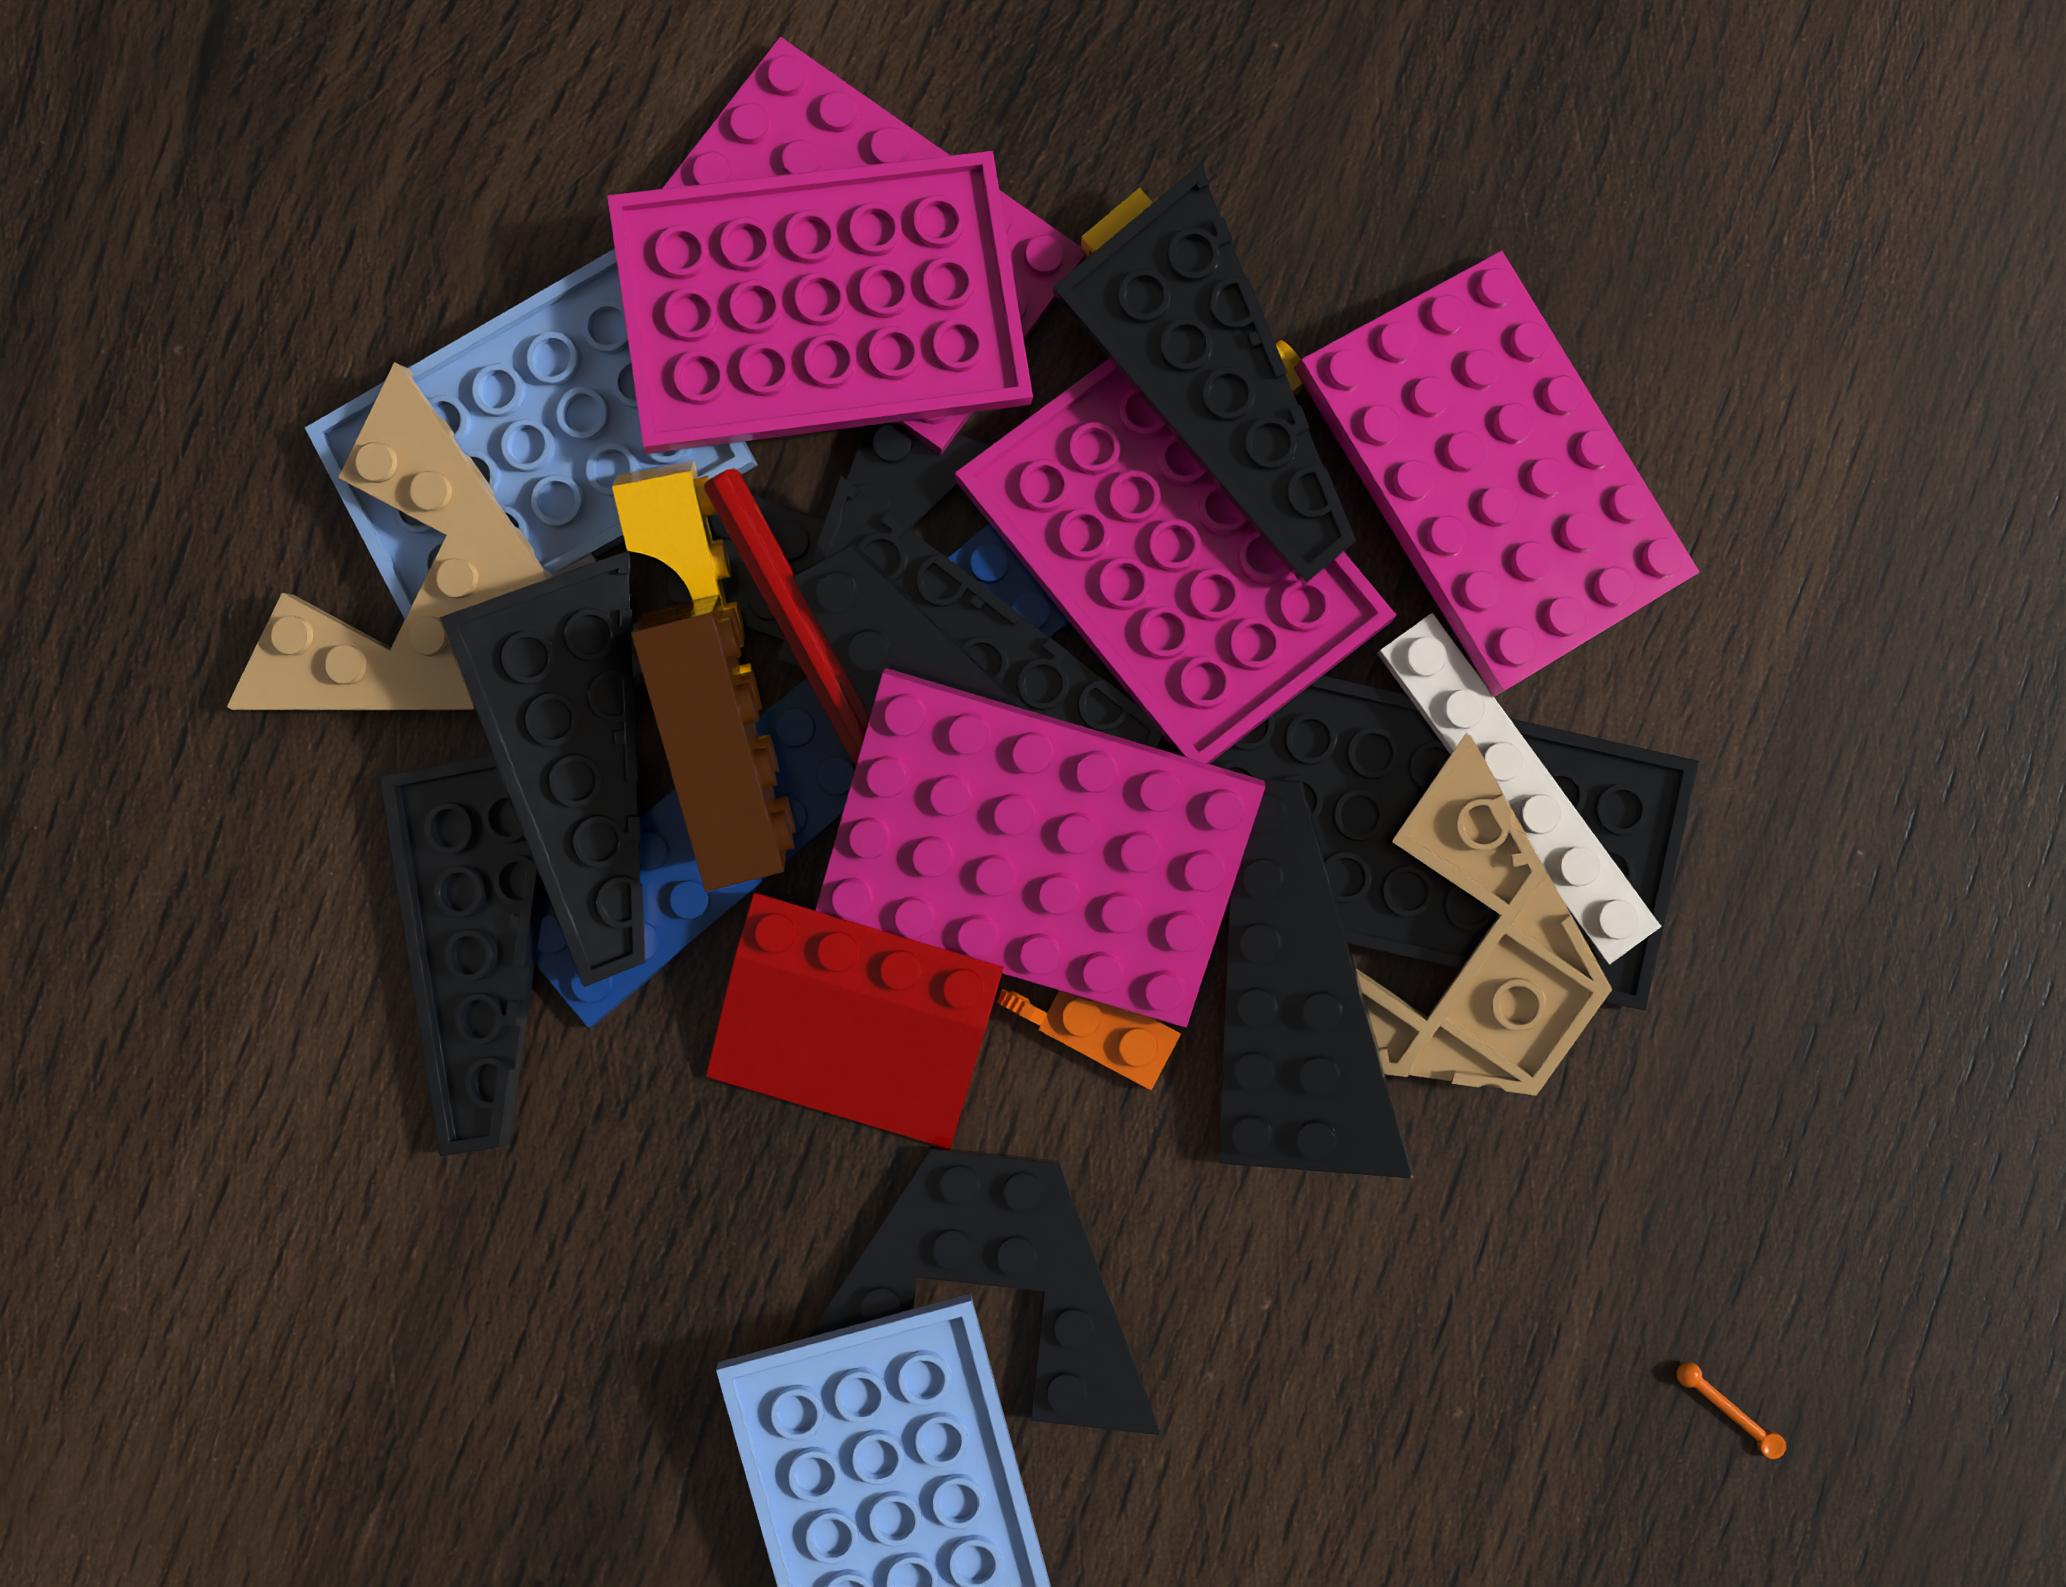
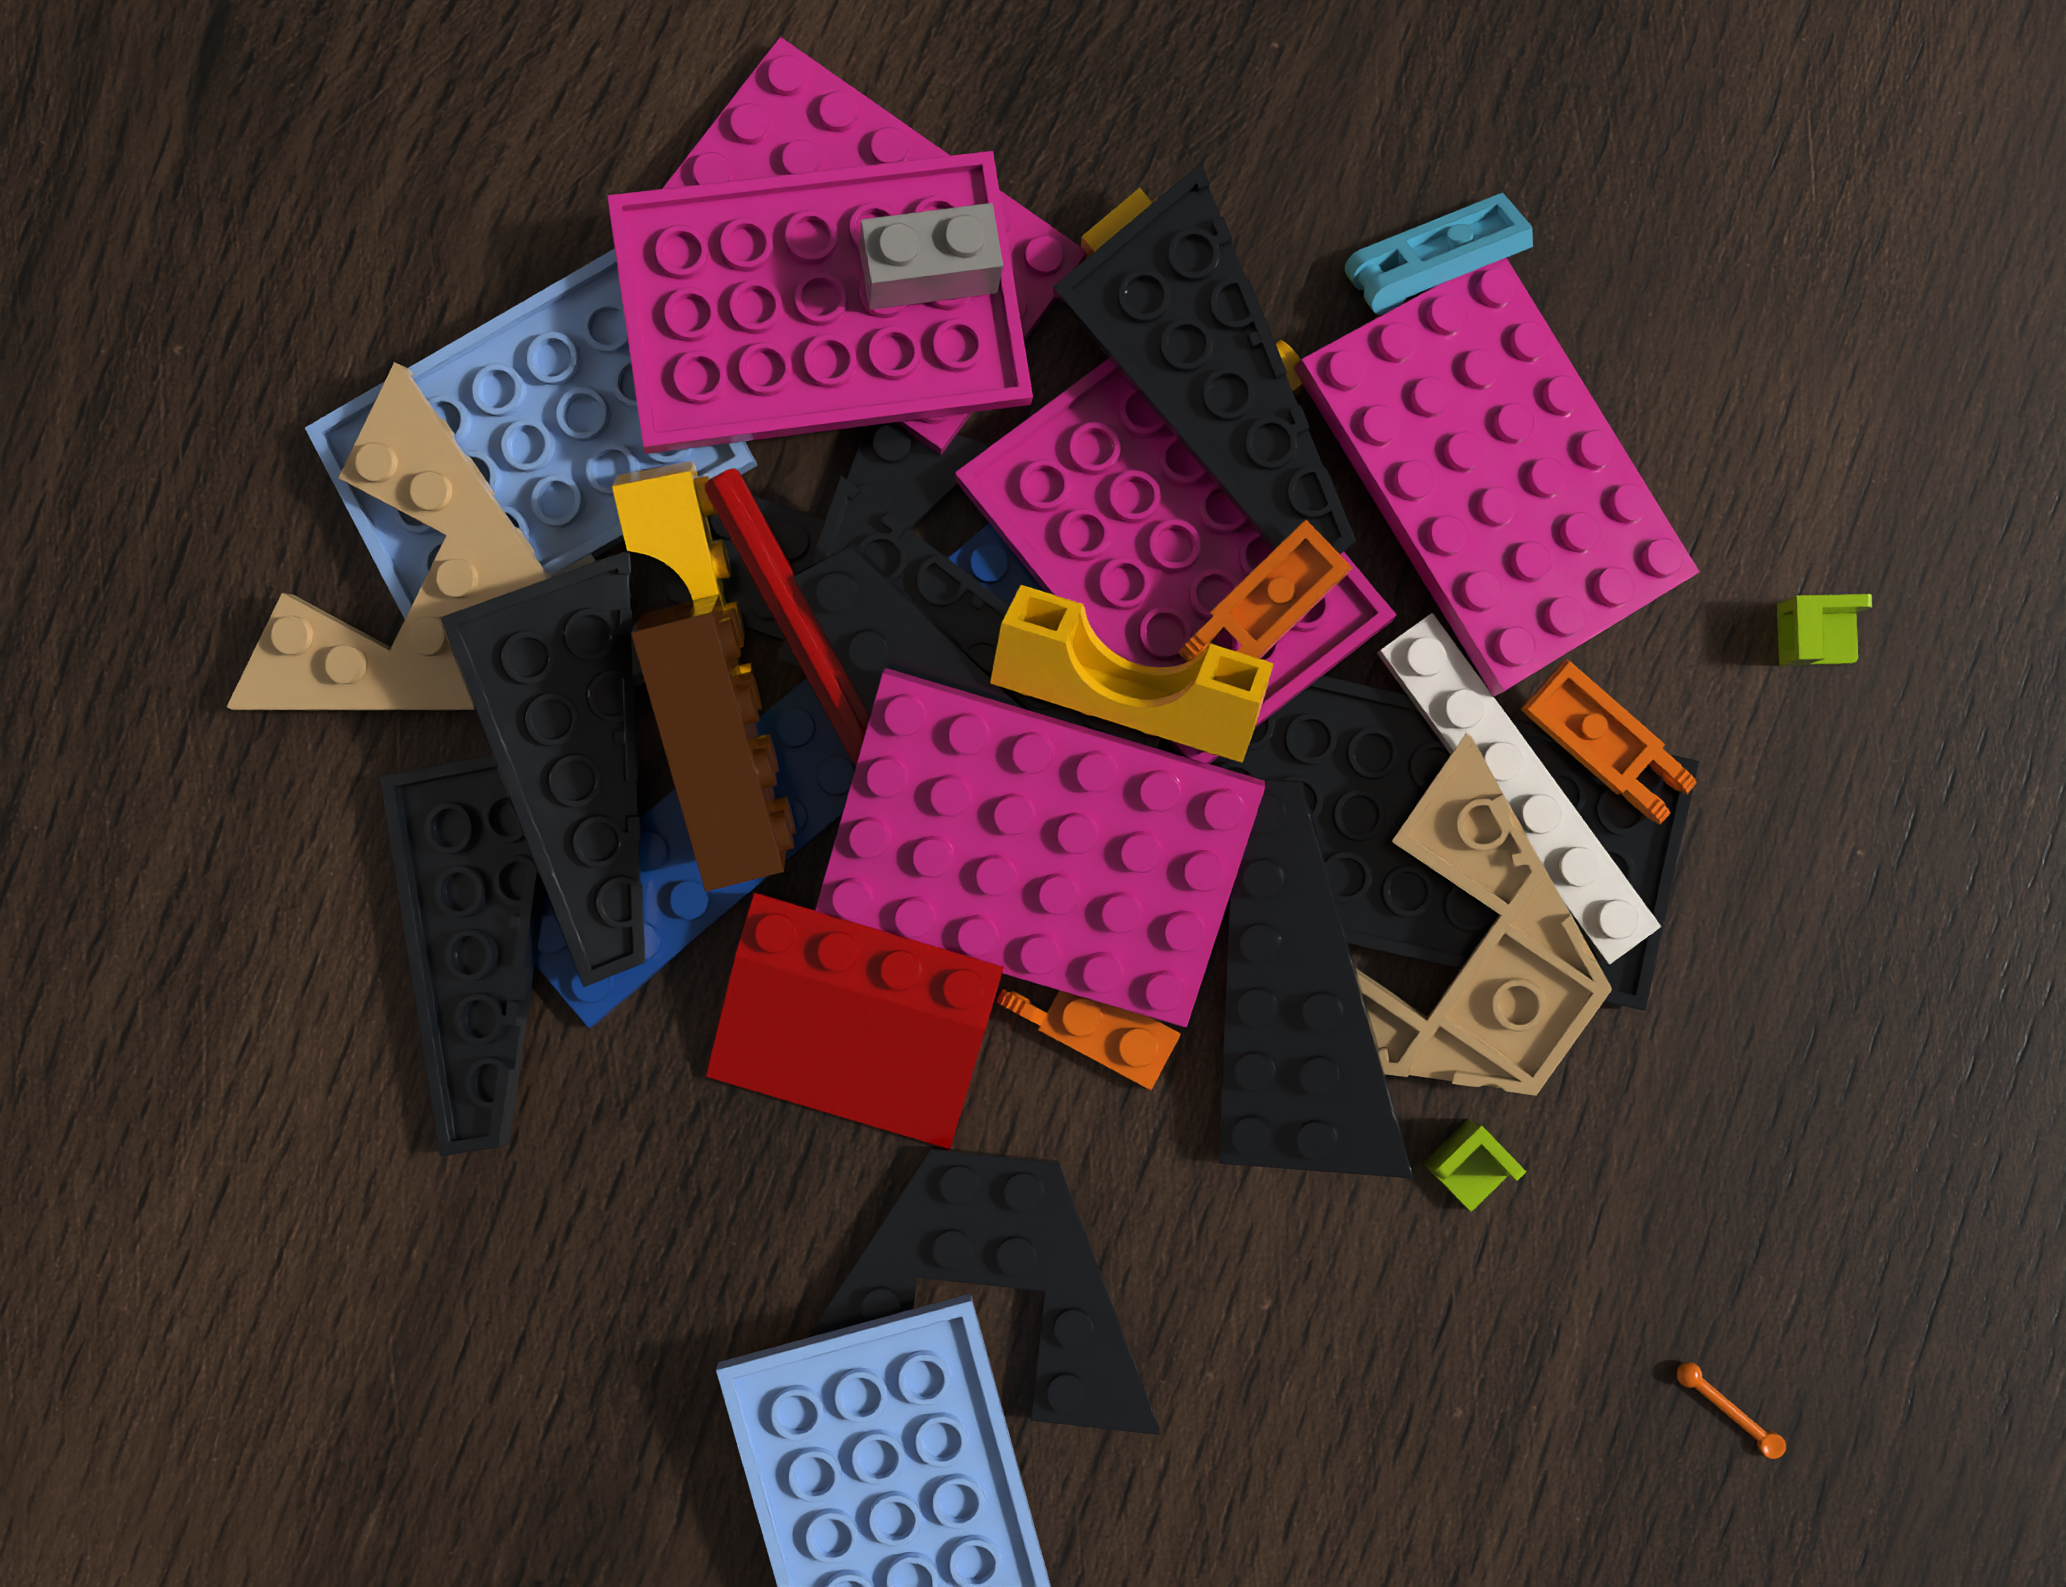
(930, 256): none -> light grey brick
(1056, 657): none -> yellow arch
(1274, 595): none -> orange hinge
(1438, 252): none -> medium azure plate
(1472, 1164): none -> lime panel
(1605, 738): none -> orange hinge
(1819, 629): none -> lime panel

